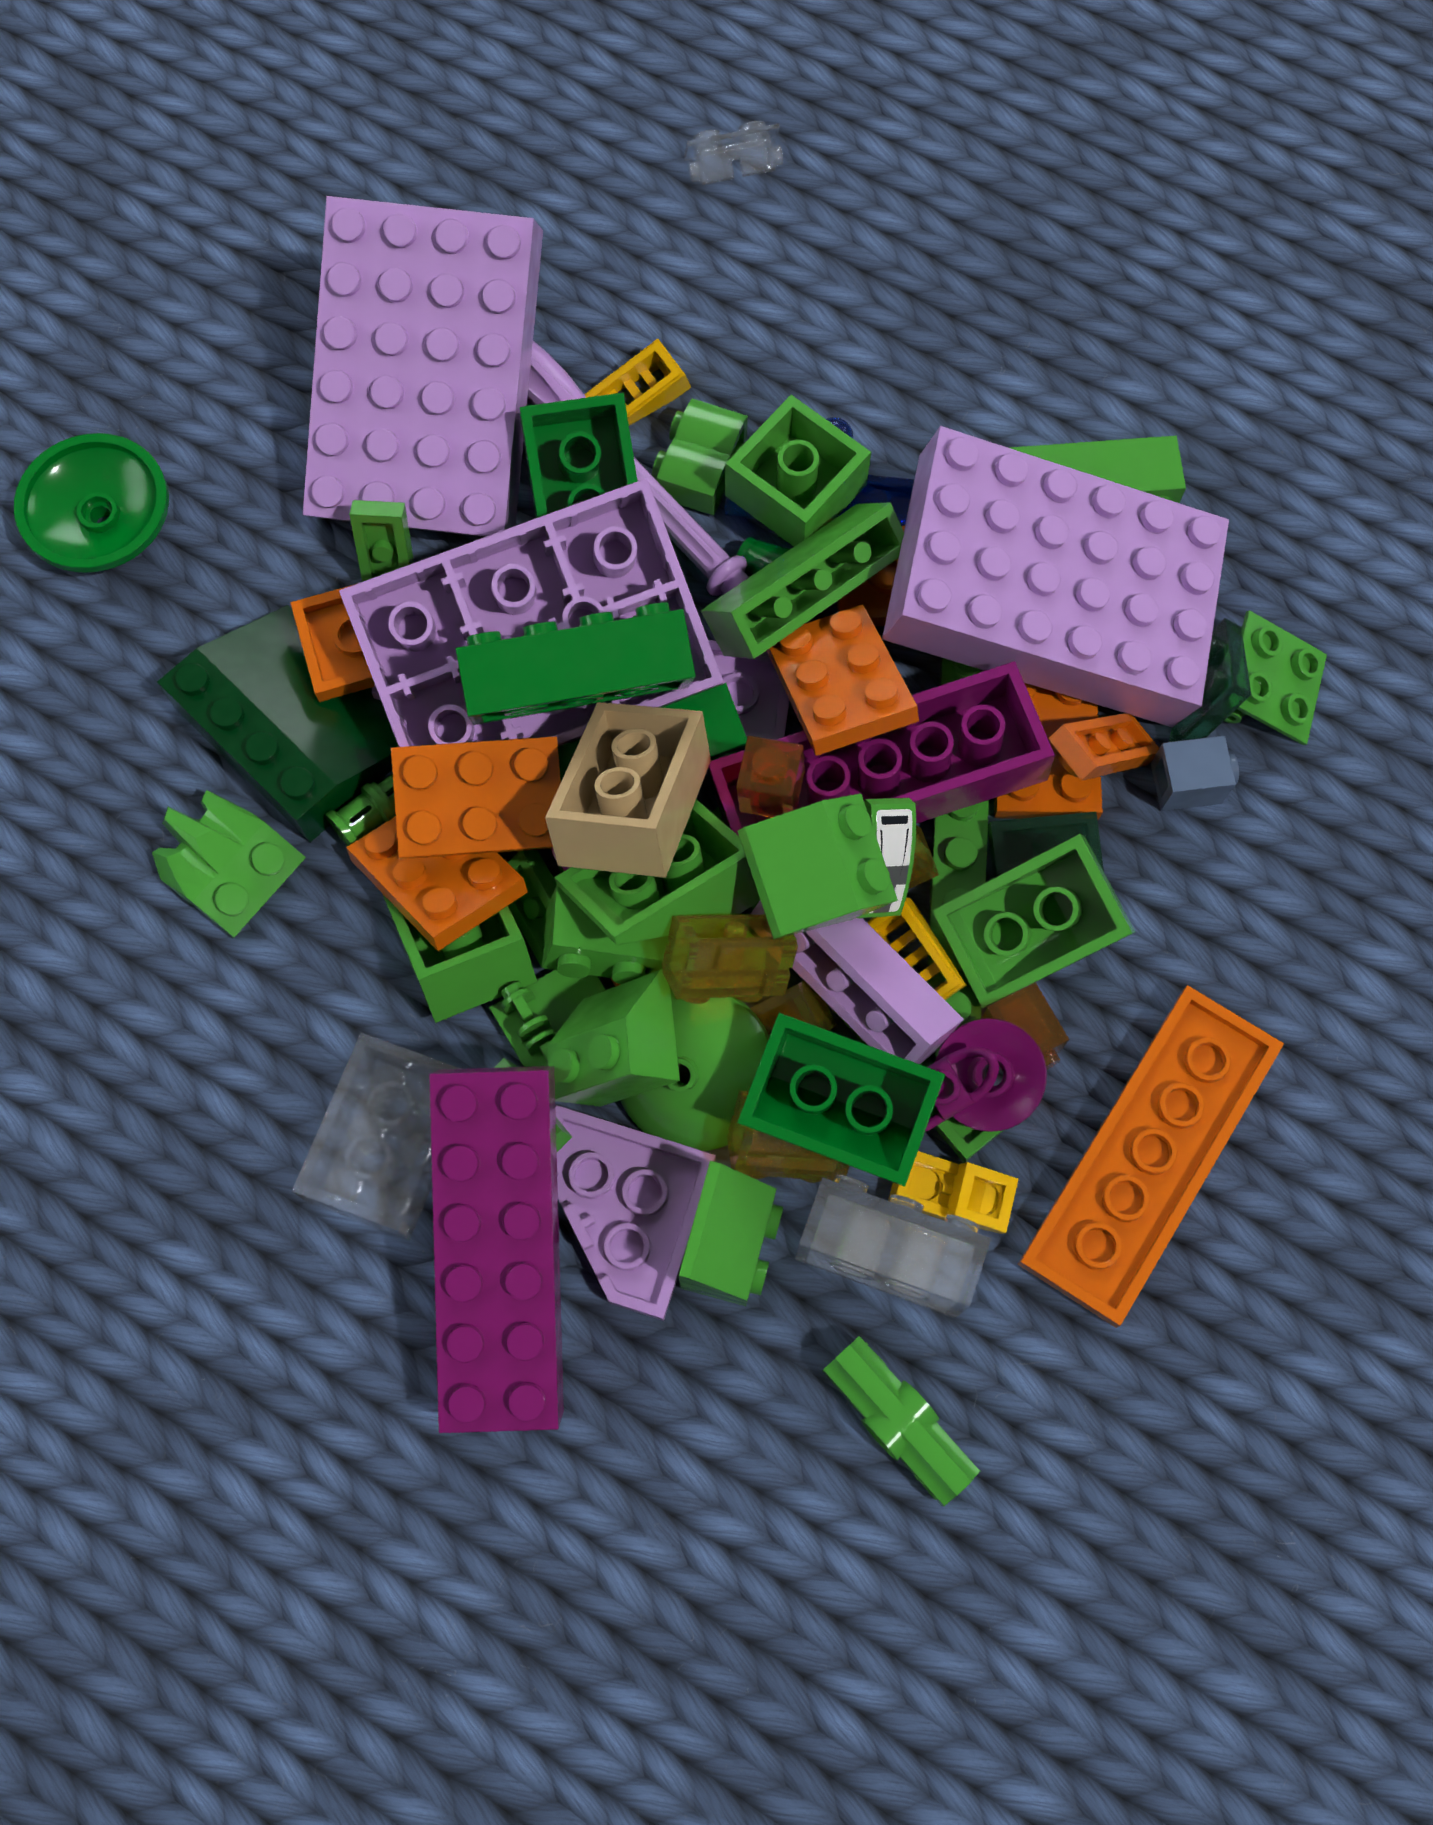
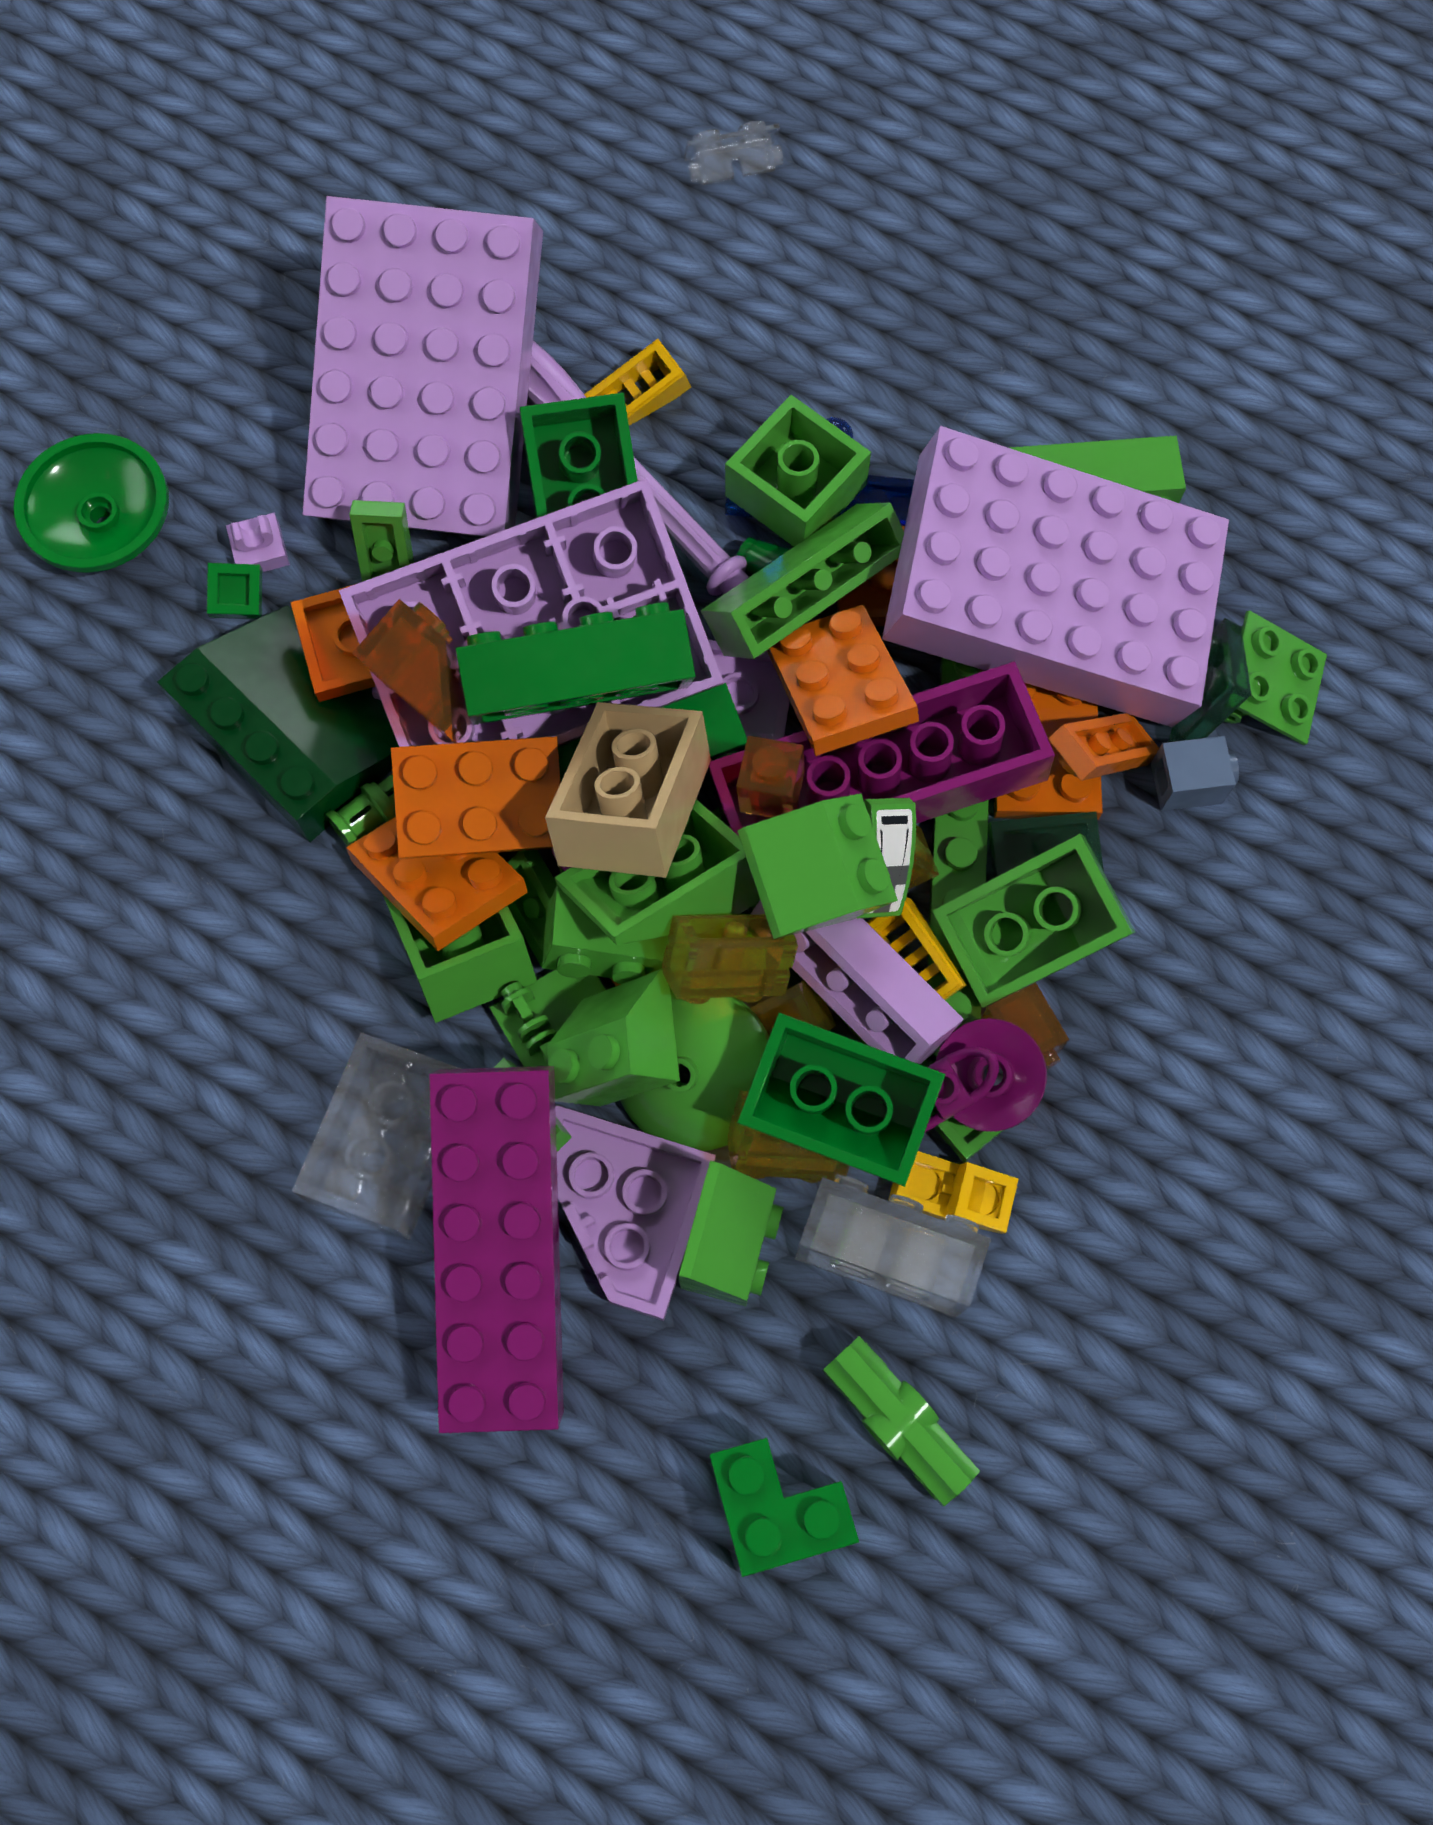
(225, 861): bright green plate -> none
(234, 590): none -> green plate
(258, 542): none -> lavender tile
(415, 661): none -> clear orange slope
(697, 456): bright green brick -> none
(771, 1527): none -> green brick
(1150, 1156): orange plate -> none

